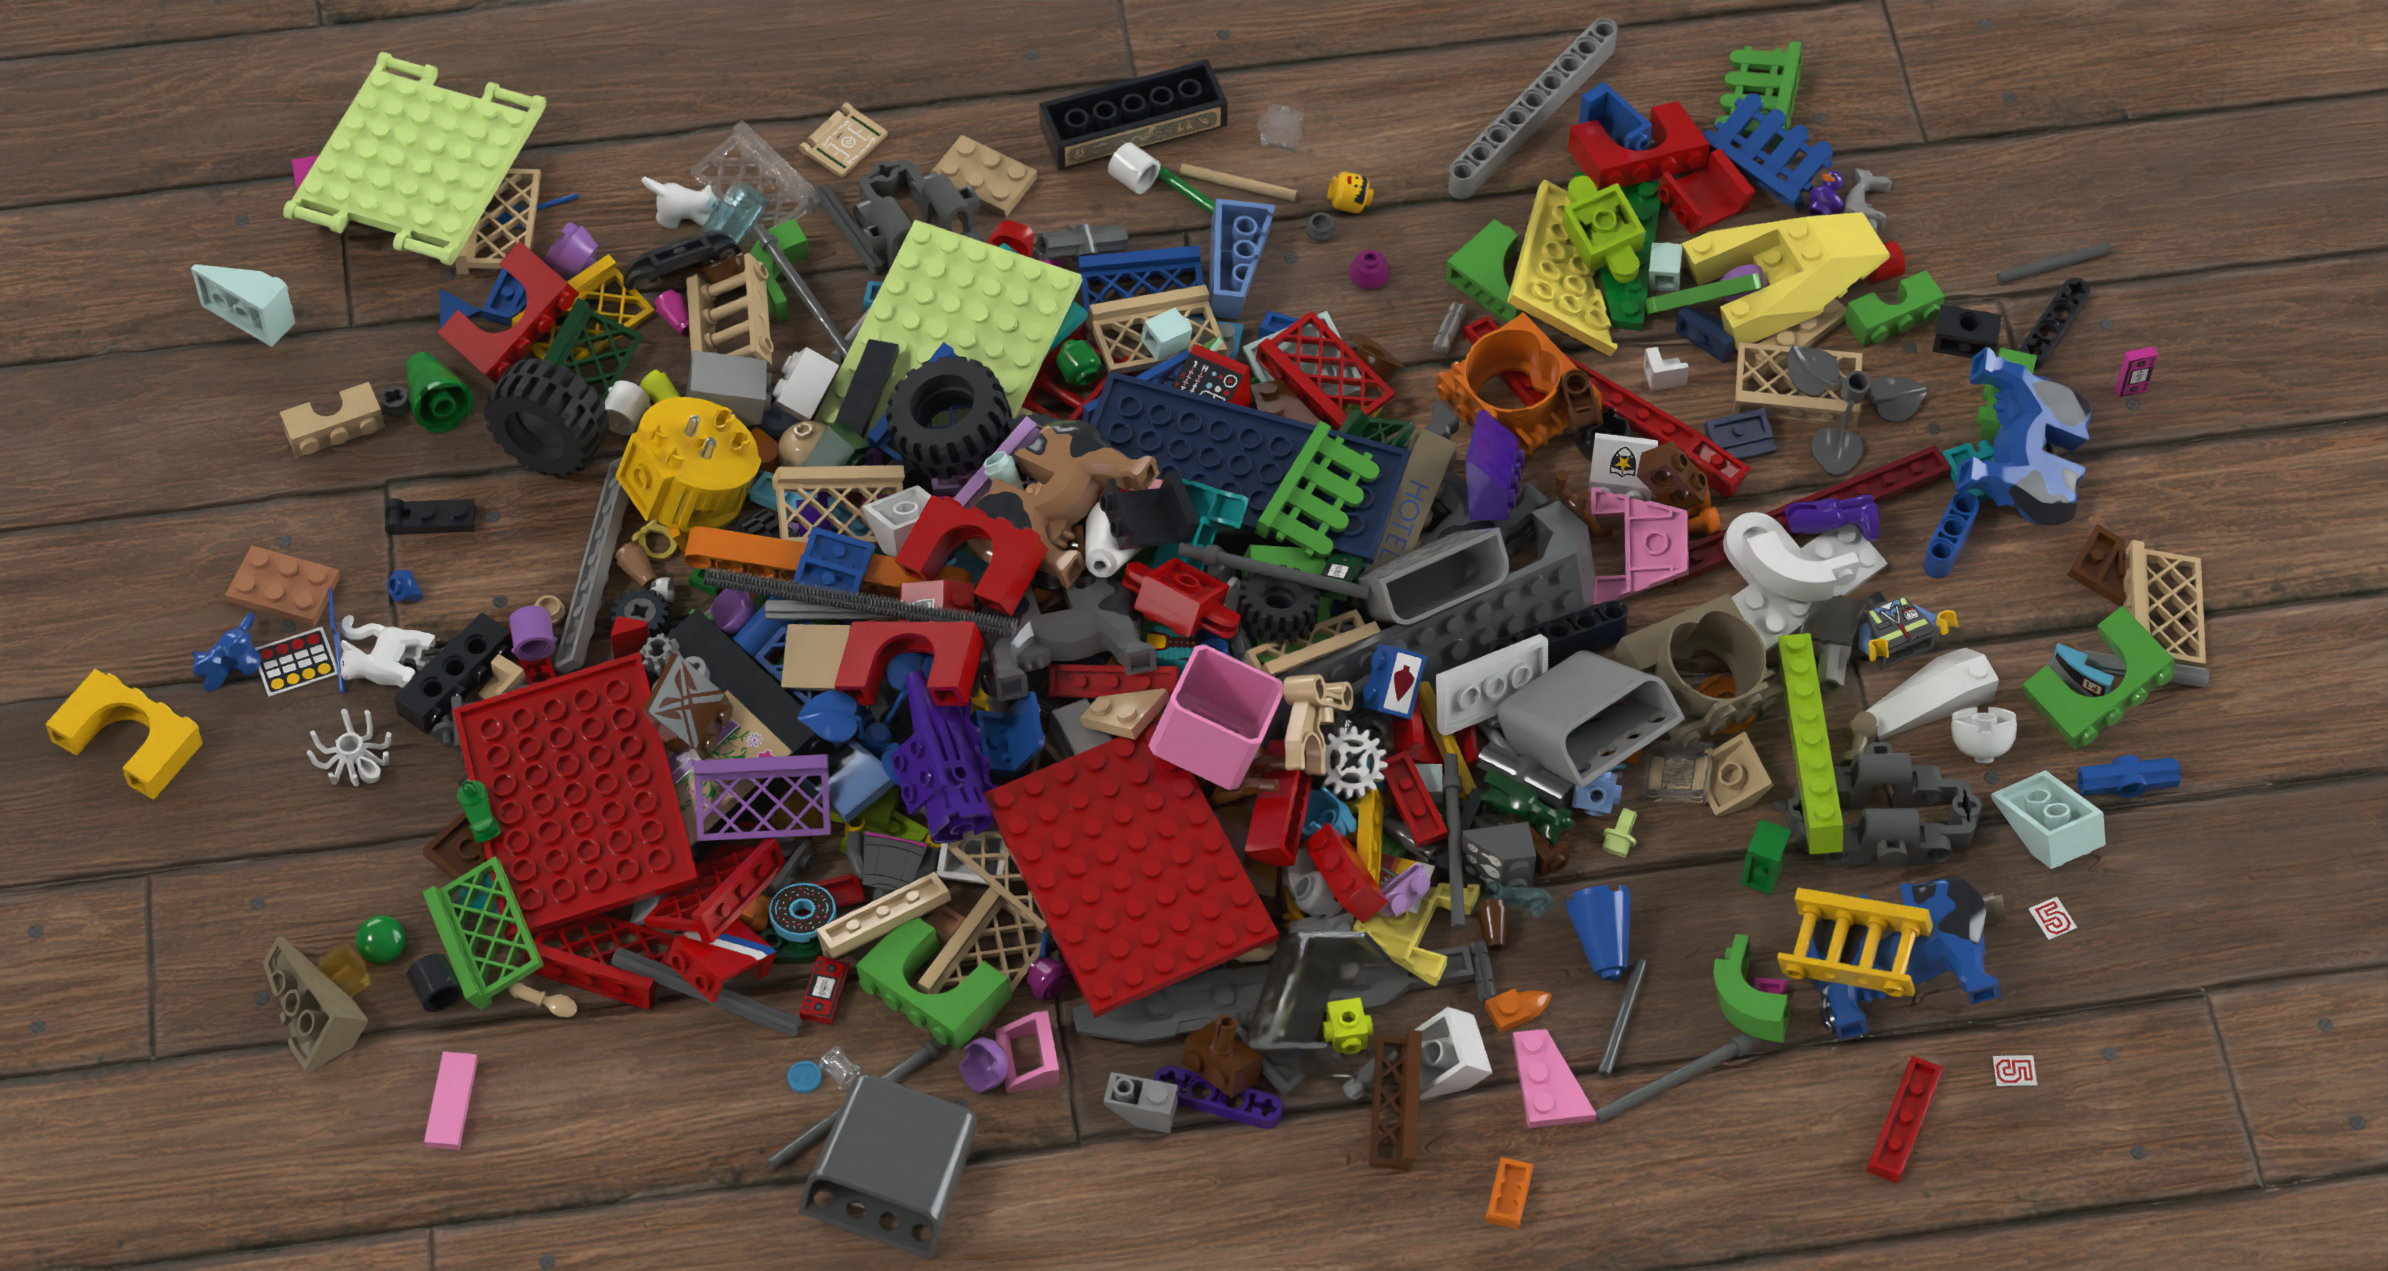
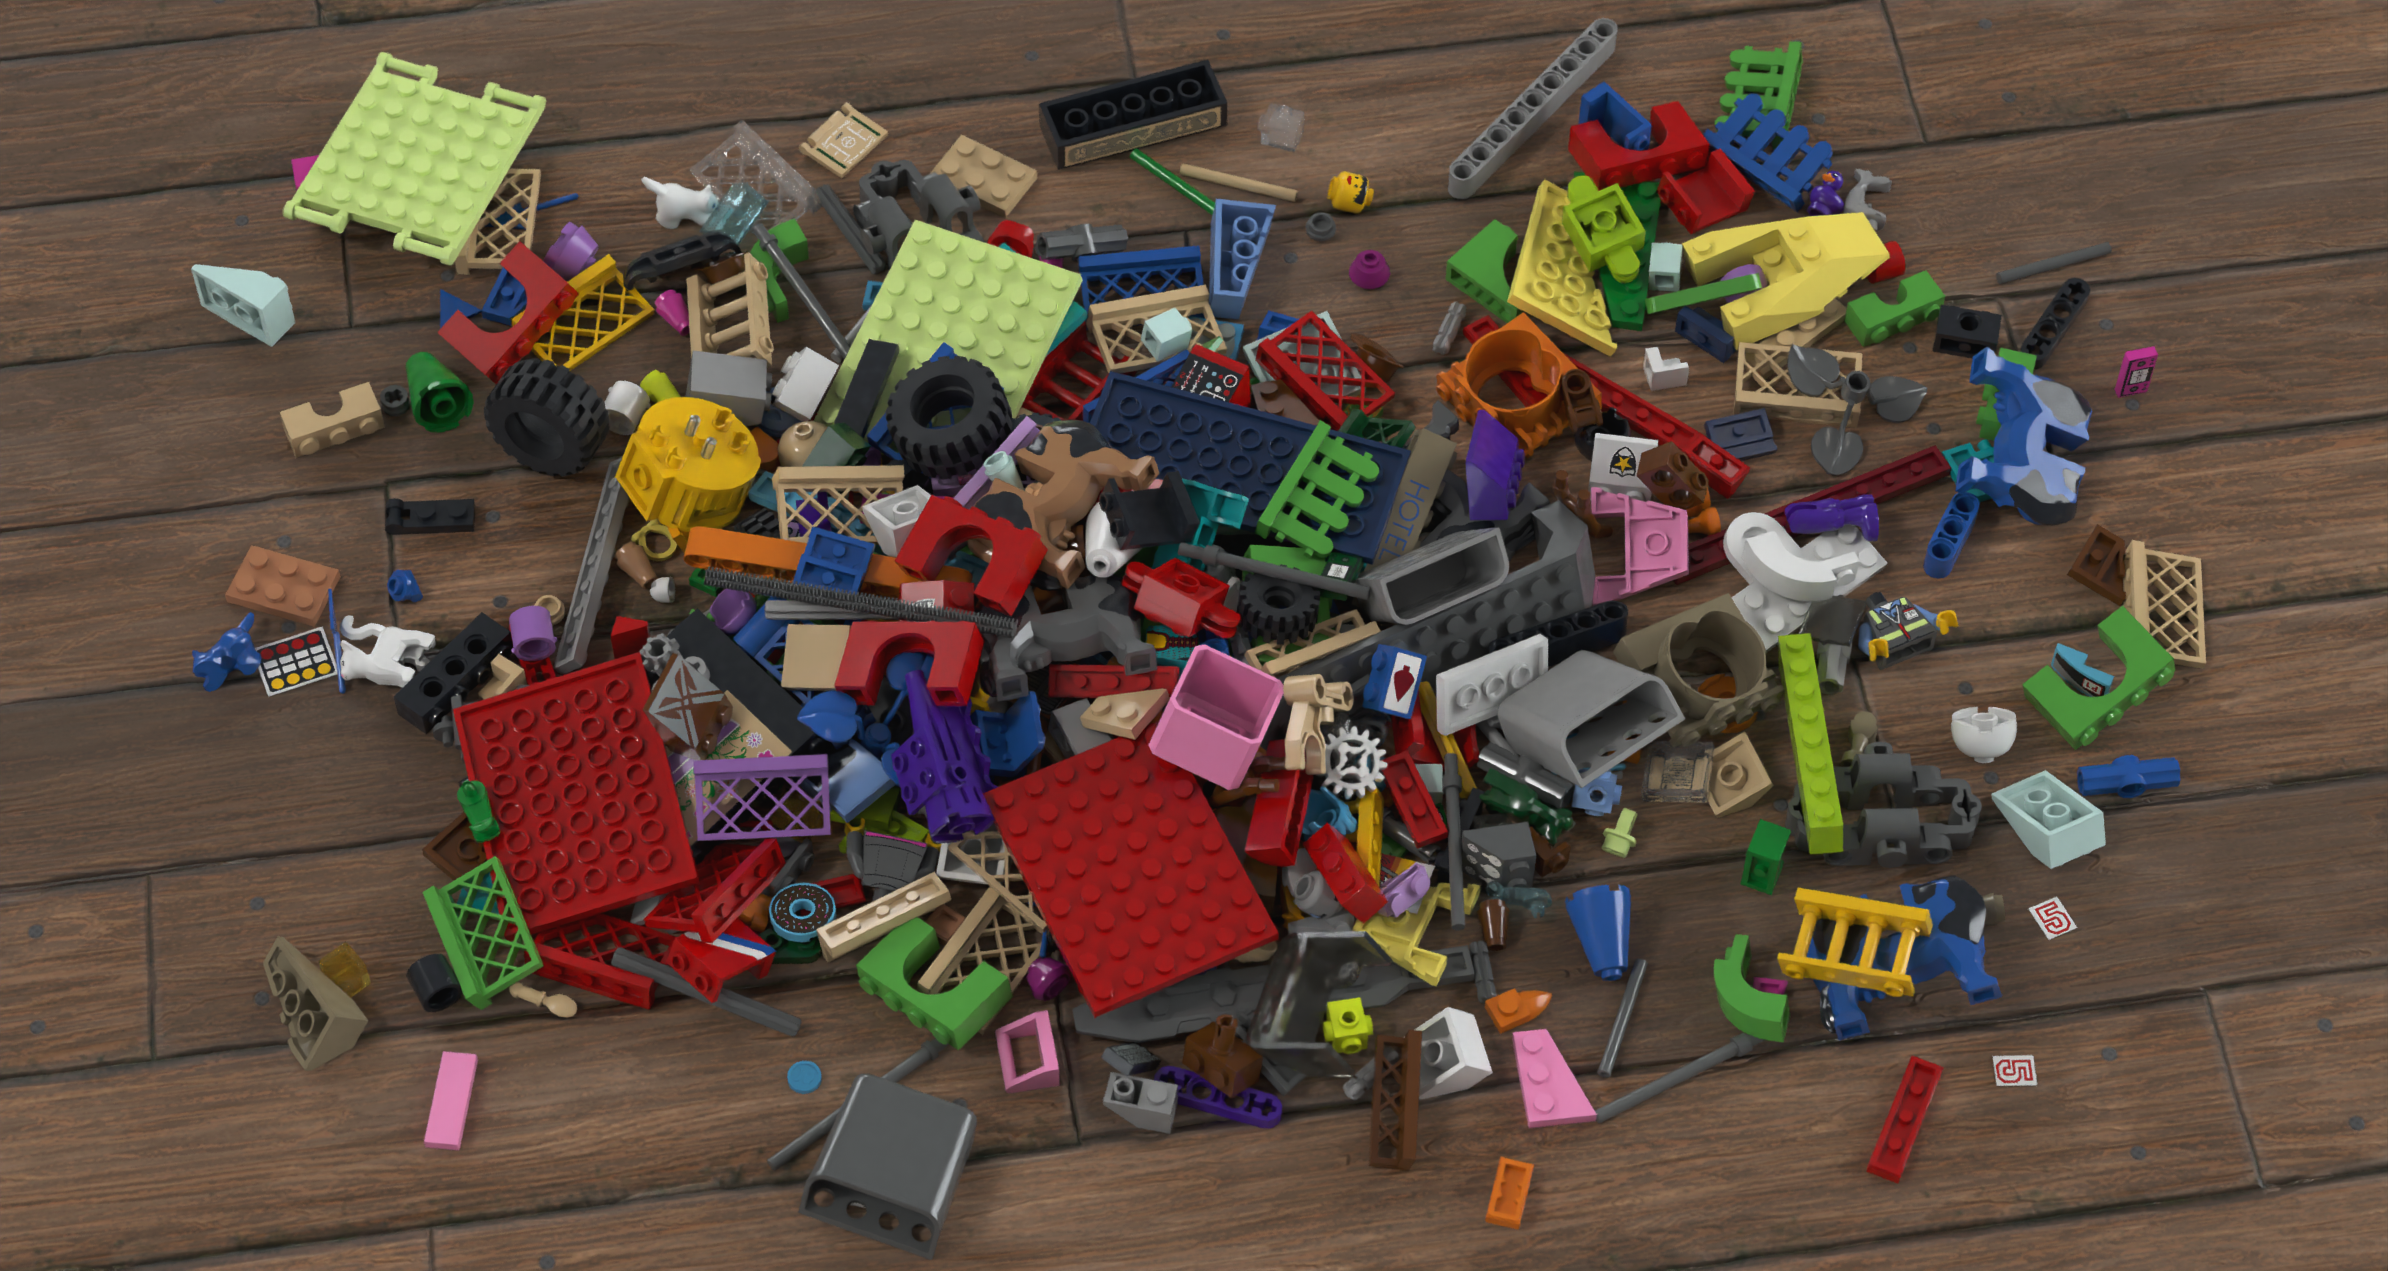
(106, 700): yellow arch -> none
(351, 750): white animal -> none
(380, 940): green hair -> none
(569, 337): dark green fence -> none
(647, 604): black wheel -> none
(825, 990): tile -> none
(840, 1067): clear bush -> none
(984, 1065): medium lavender hair -> none
(1078, 362): green head -> none
(1131, 1058): none -> black tile
(1134, 168): white piece -> none
(1936, 691): white wedge -> none
(2112, 664): light grey axle -> none

